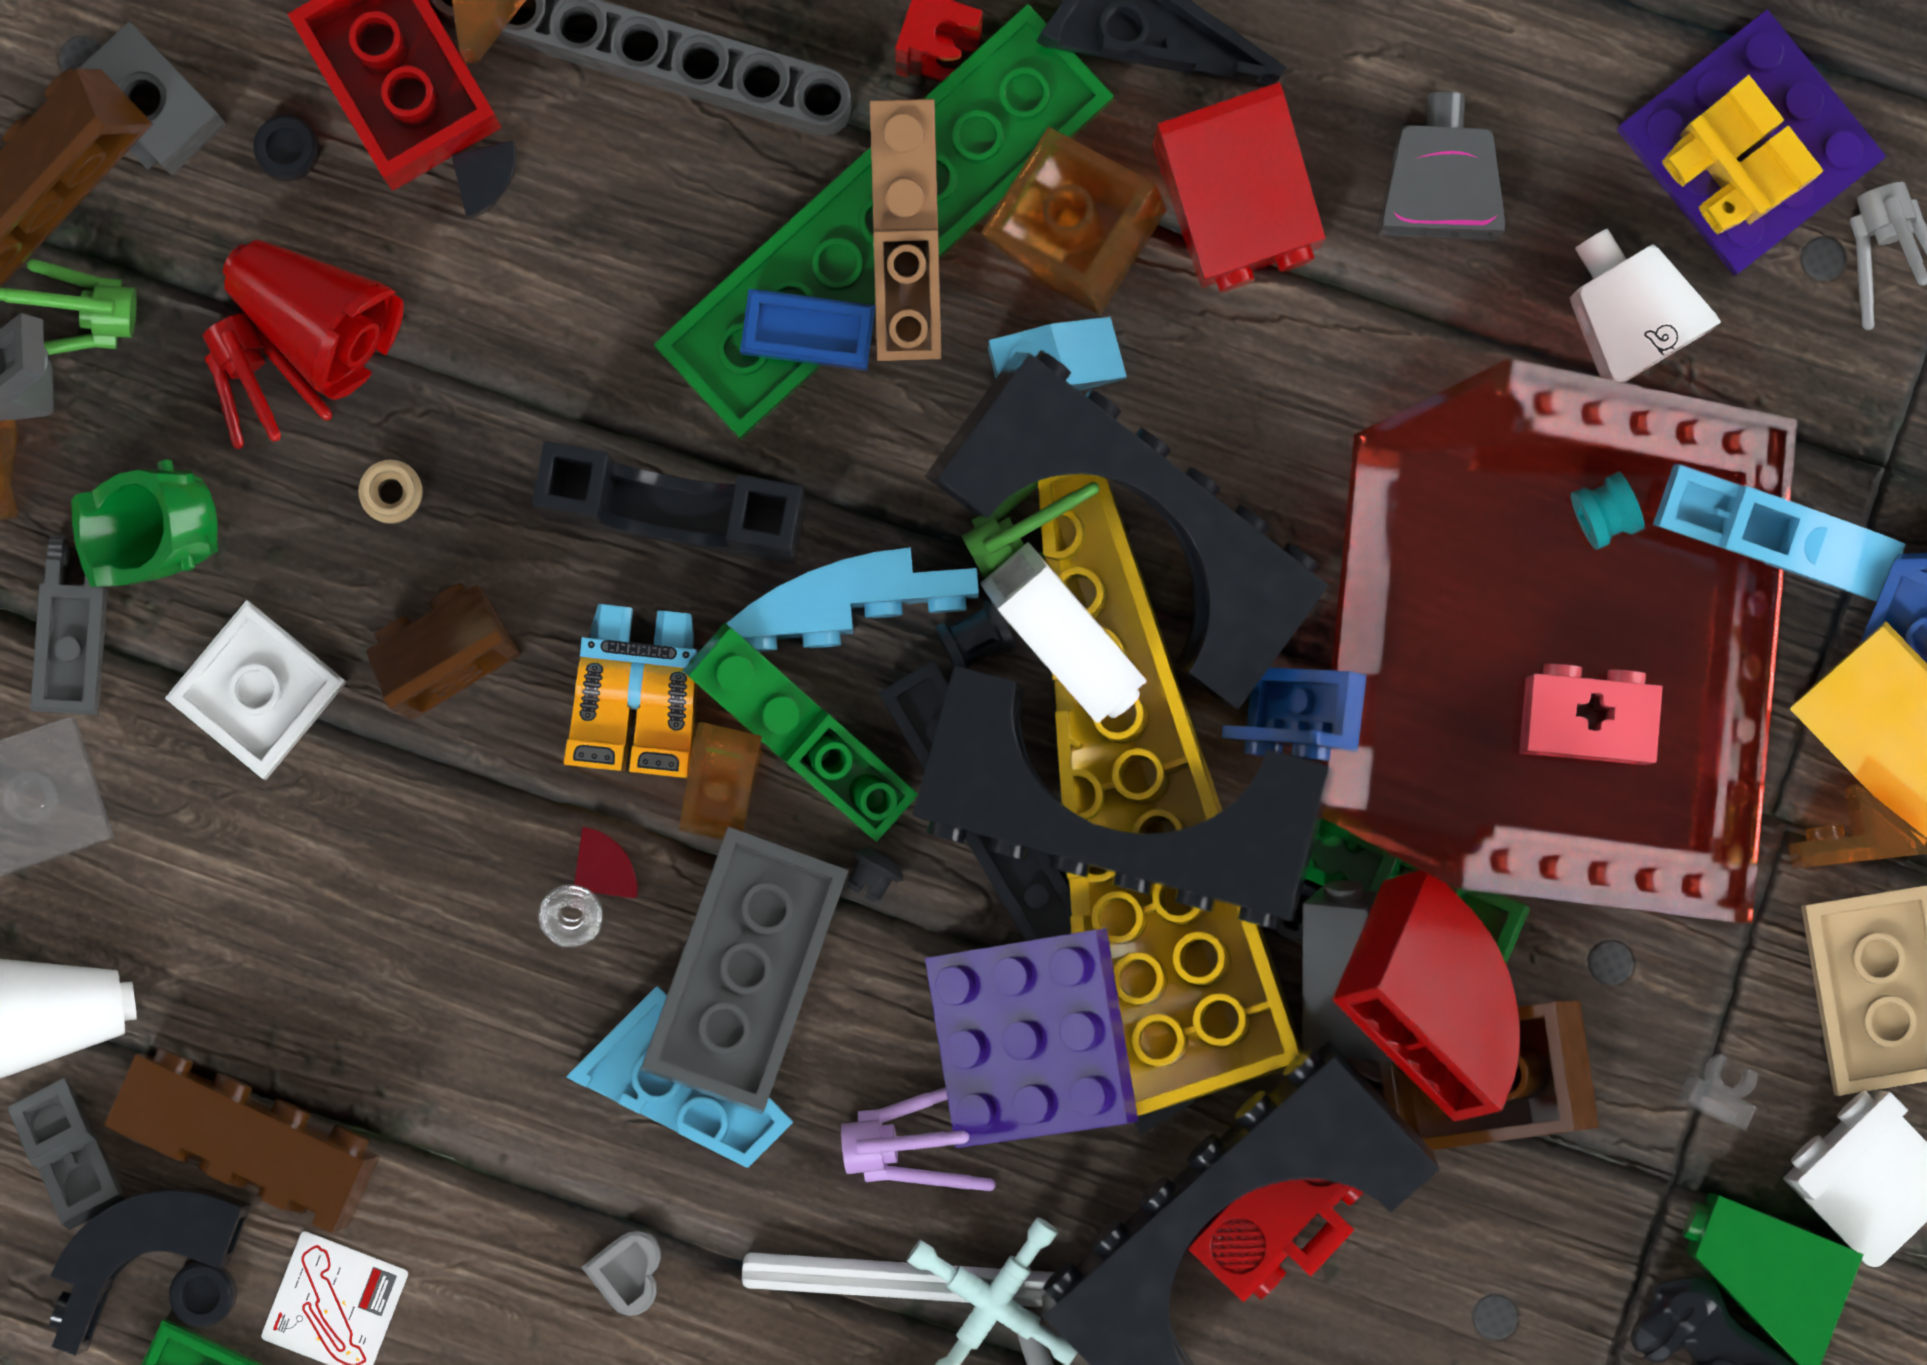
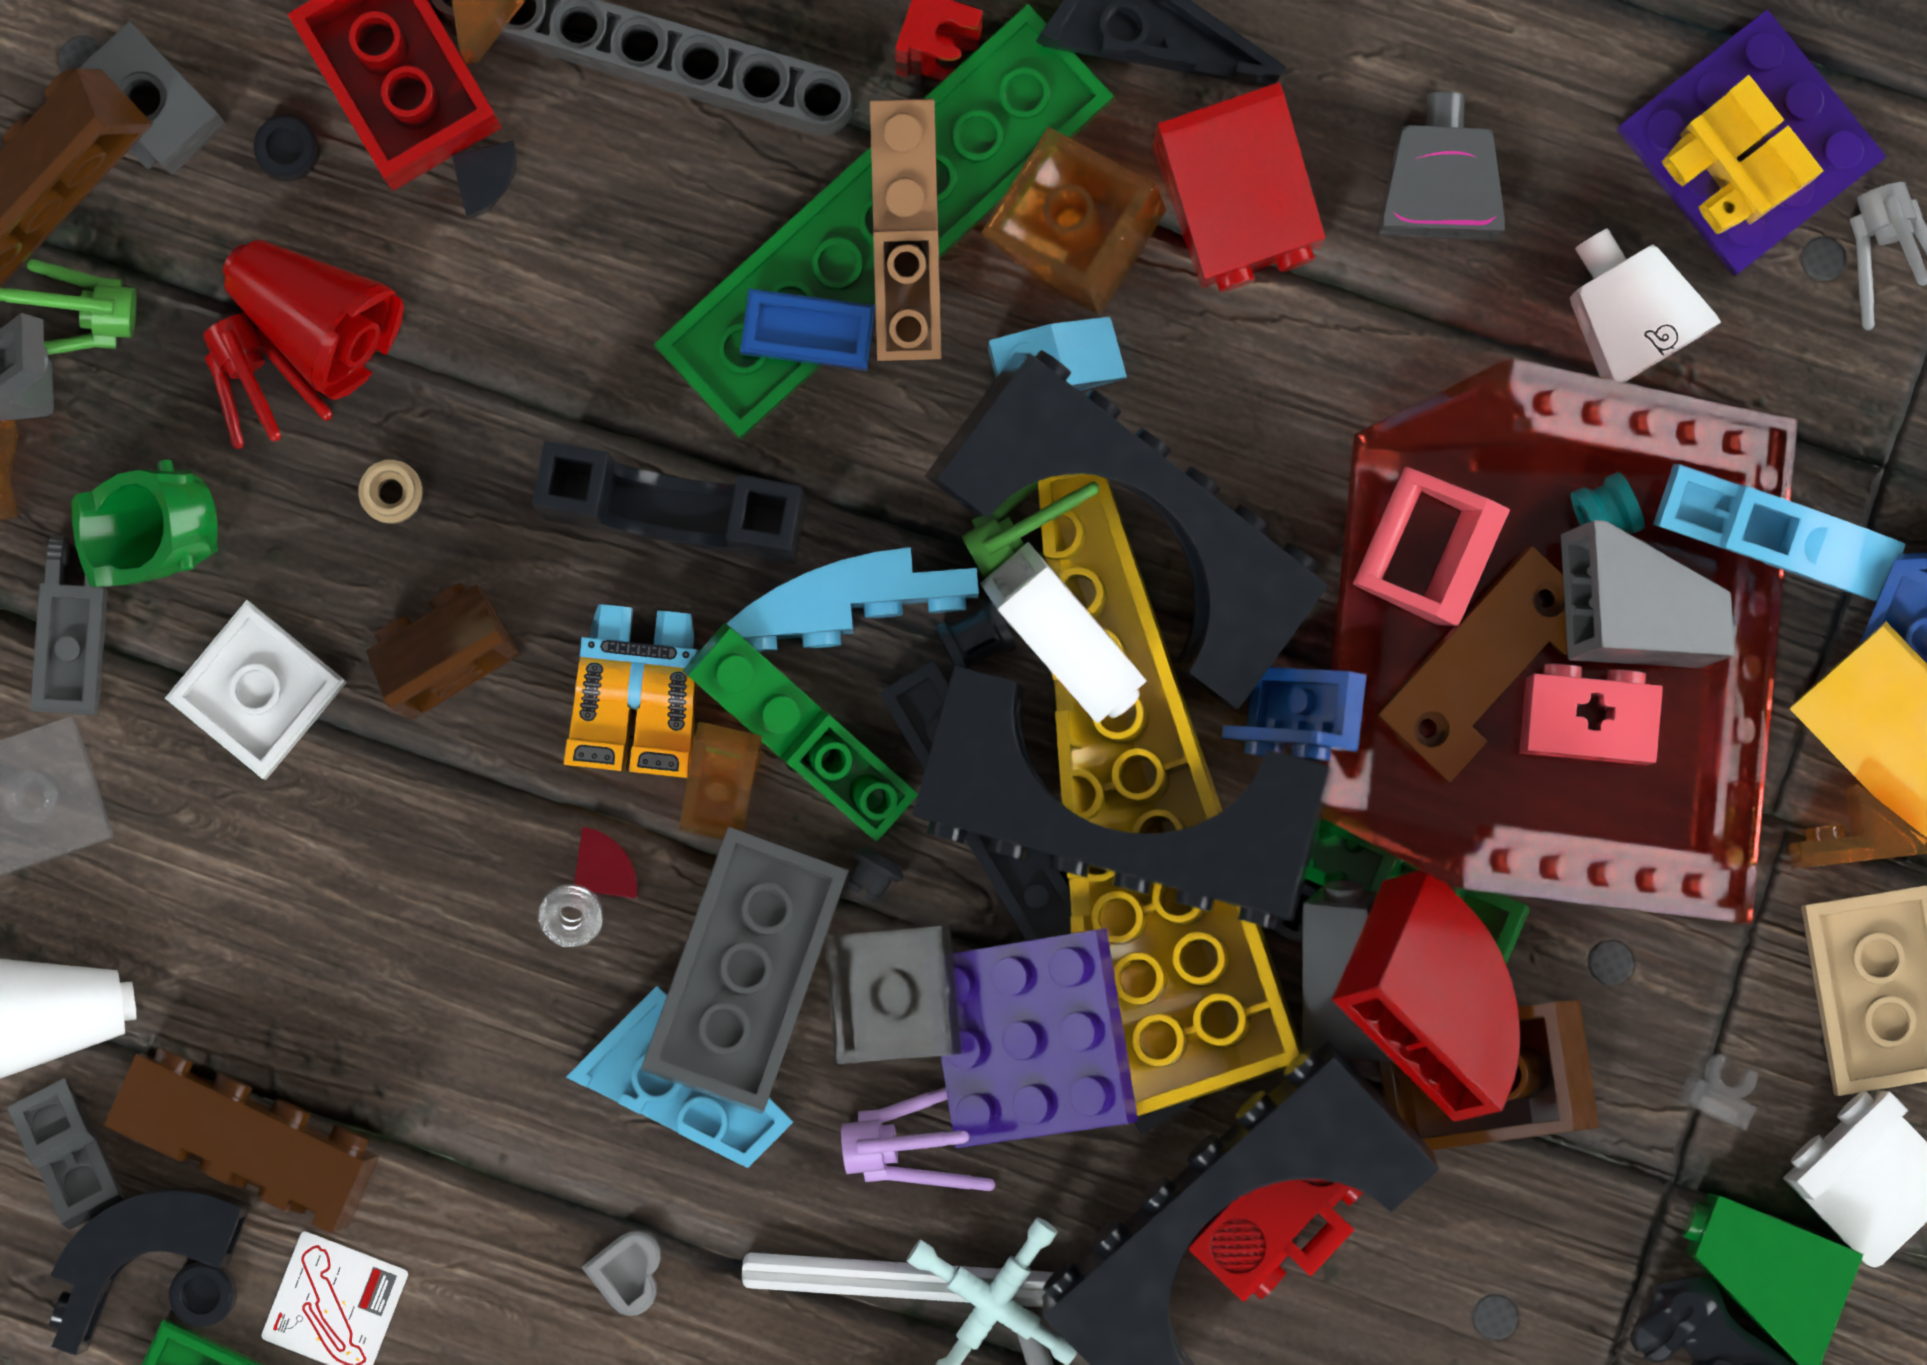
(892, 995): none -> clear smoke tile
(1460, 562): none -> coral tile
(1478, 664): none -> reddish brown brick
(1639, 603): none -> slope

